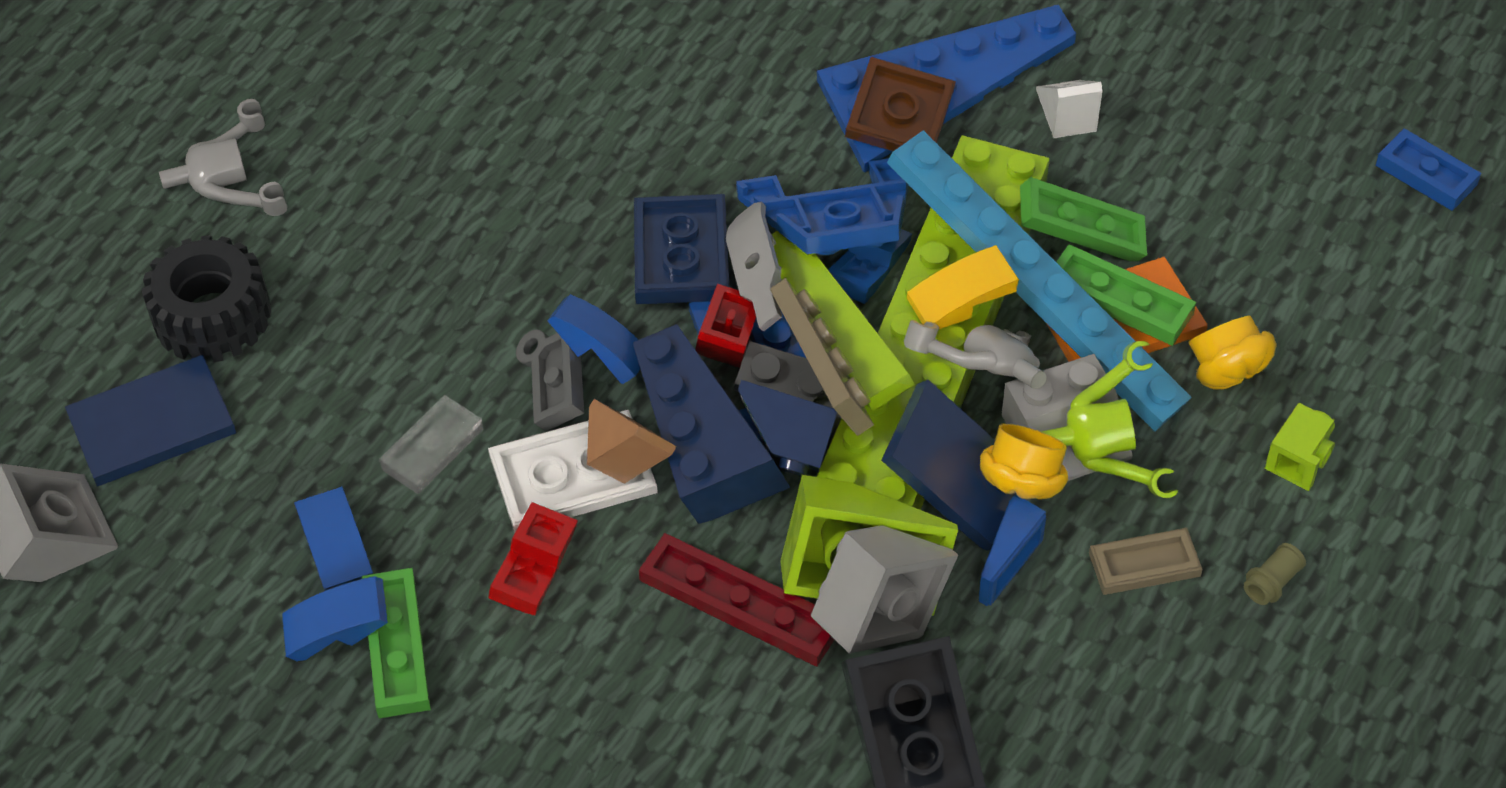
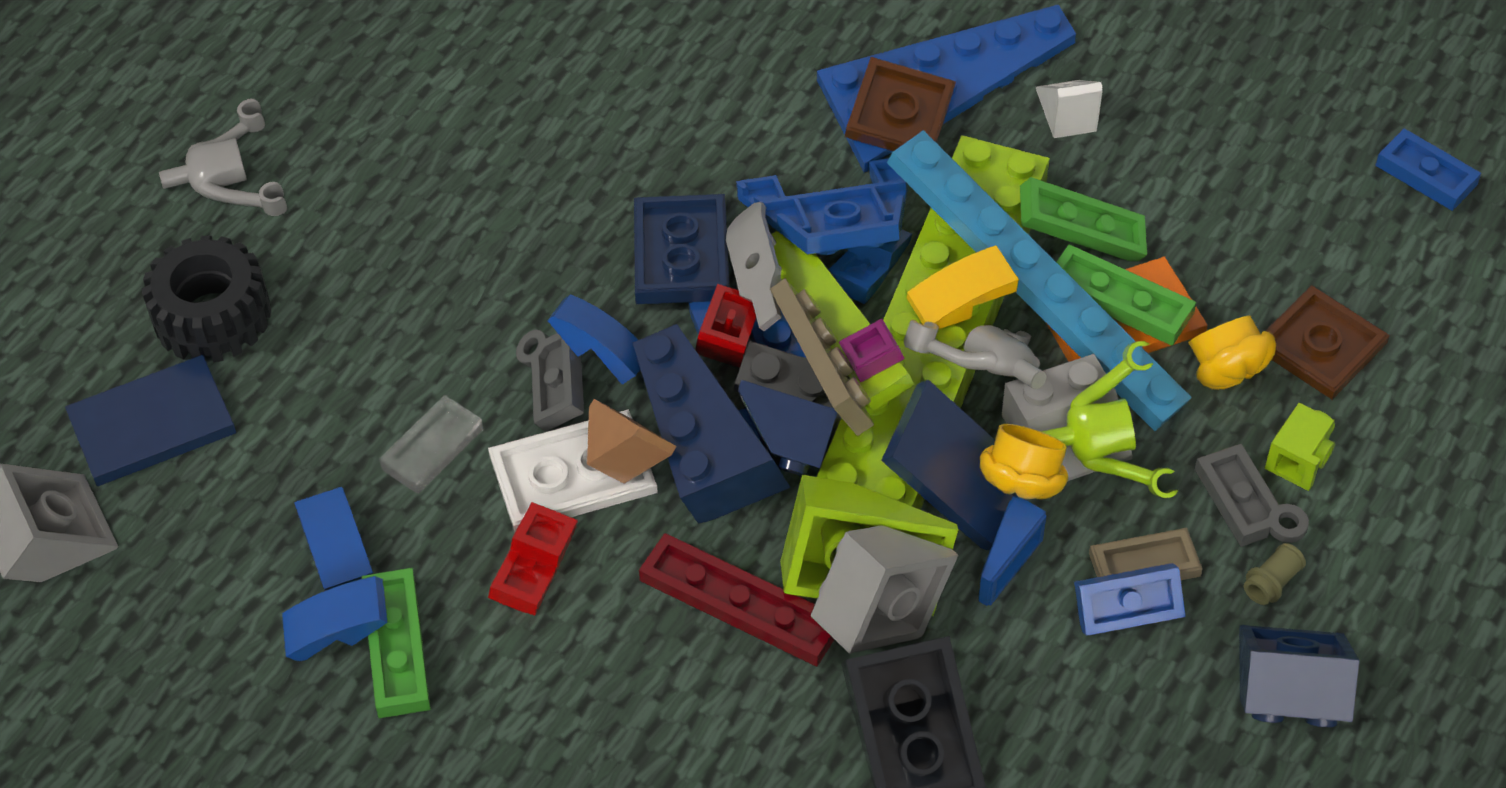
(871, 350): none -> magenta tile
(1129, 599): none -> plate
(1246, 499): none -> dark grey hinge
(1297, 675): none -> slope
(1324, 342): none -> reddish brown tile

